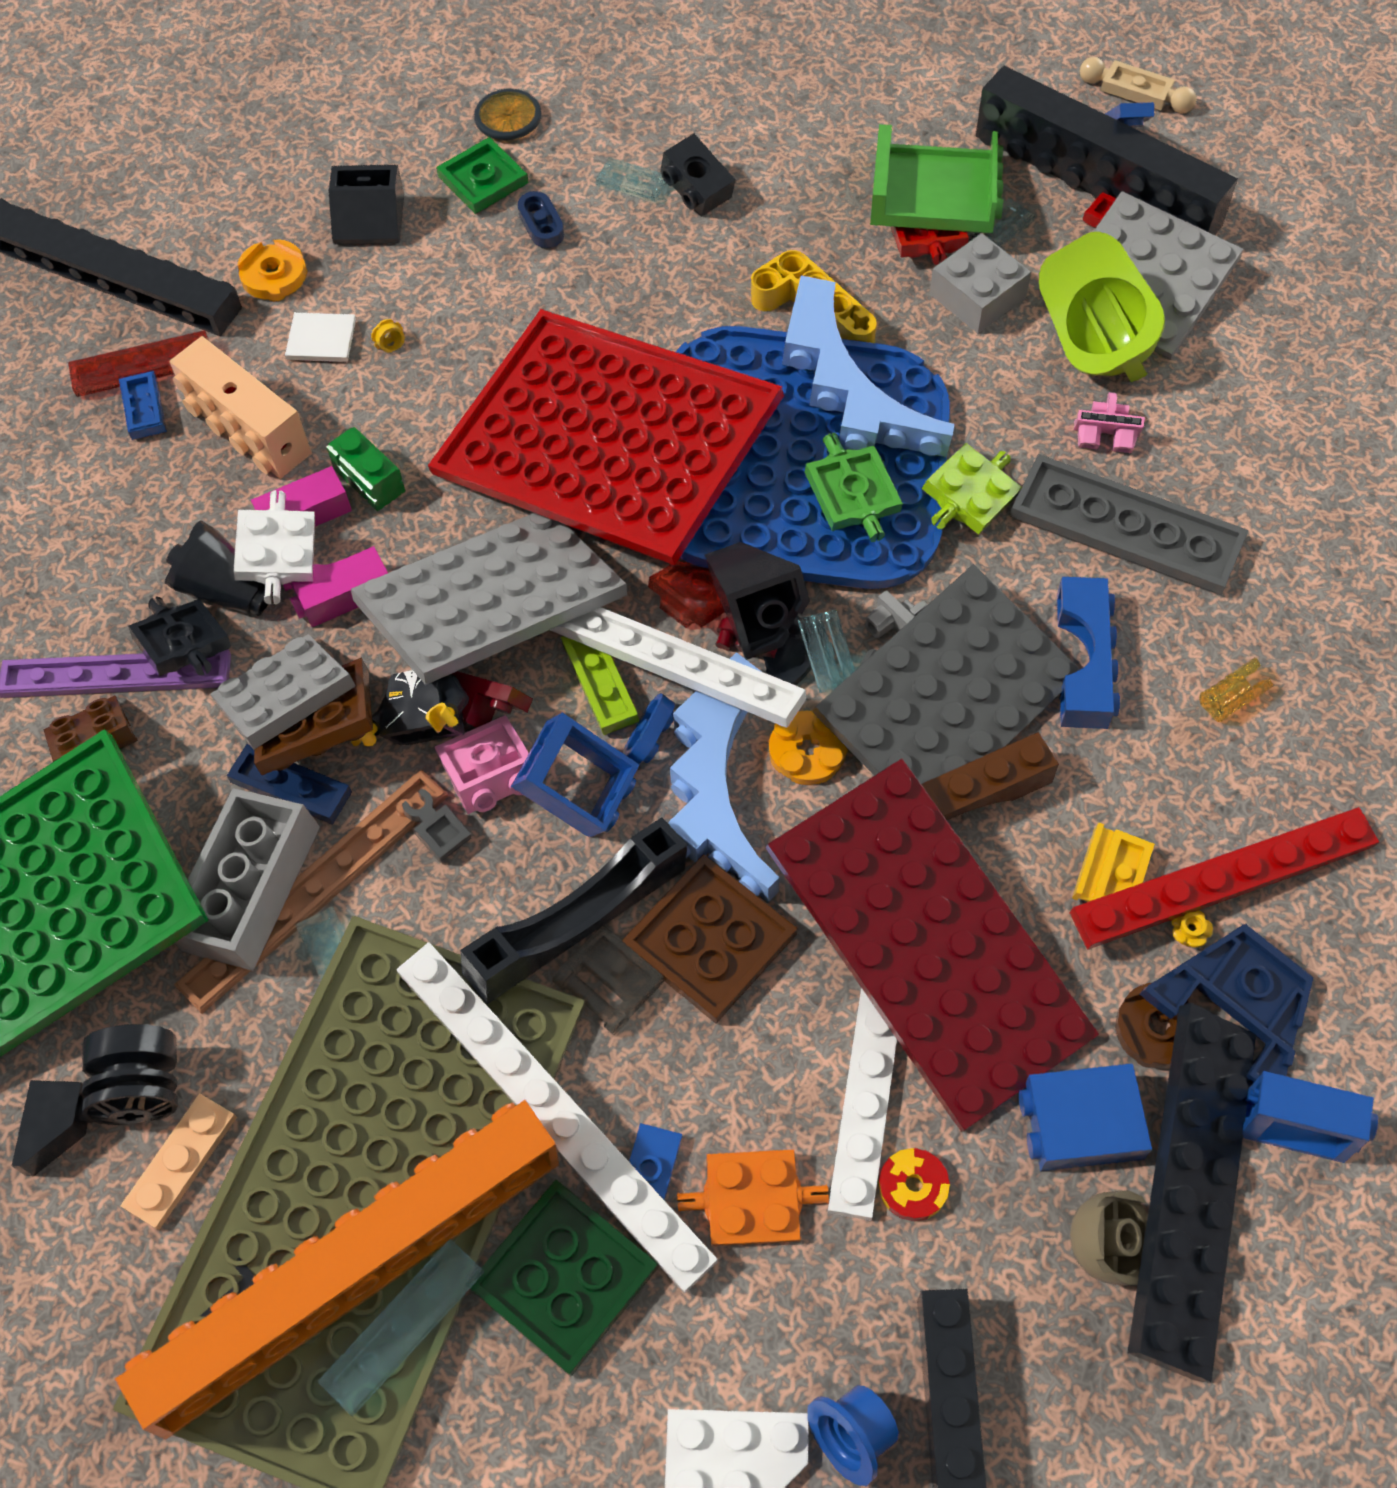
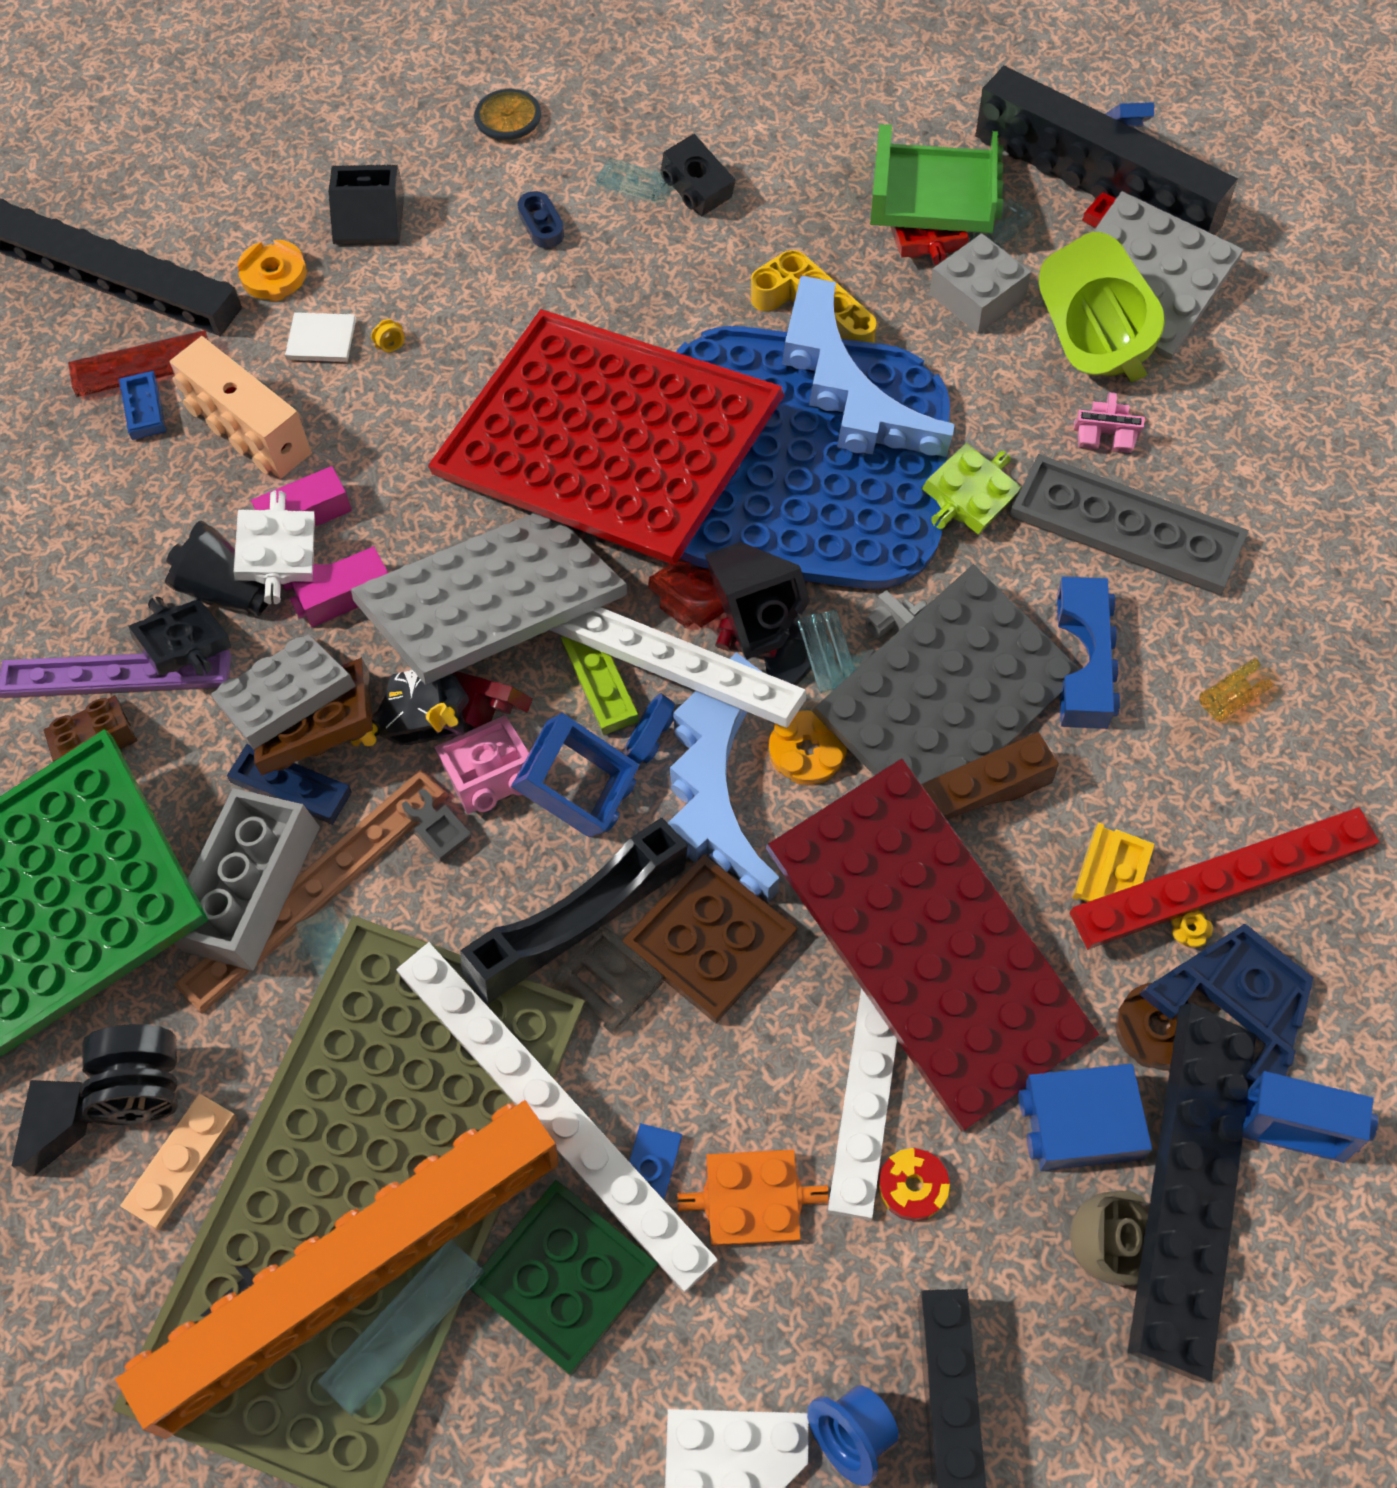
(365, 468): green brick -> none
(482, 175): green plate -> none
(853, 487): bright green plate -> none
(1137, 85): tan plate -> none

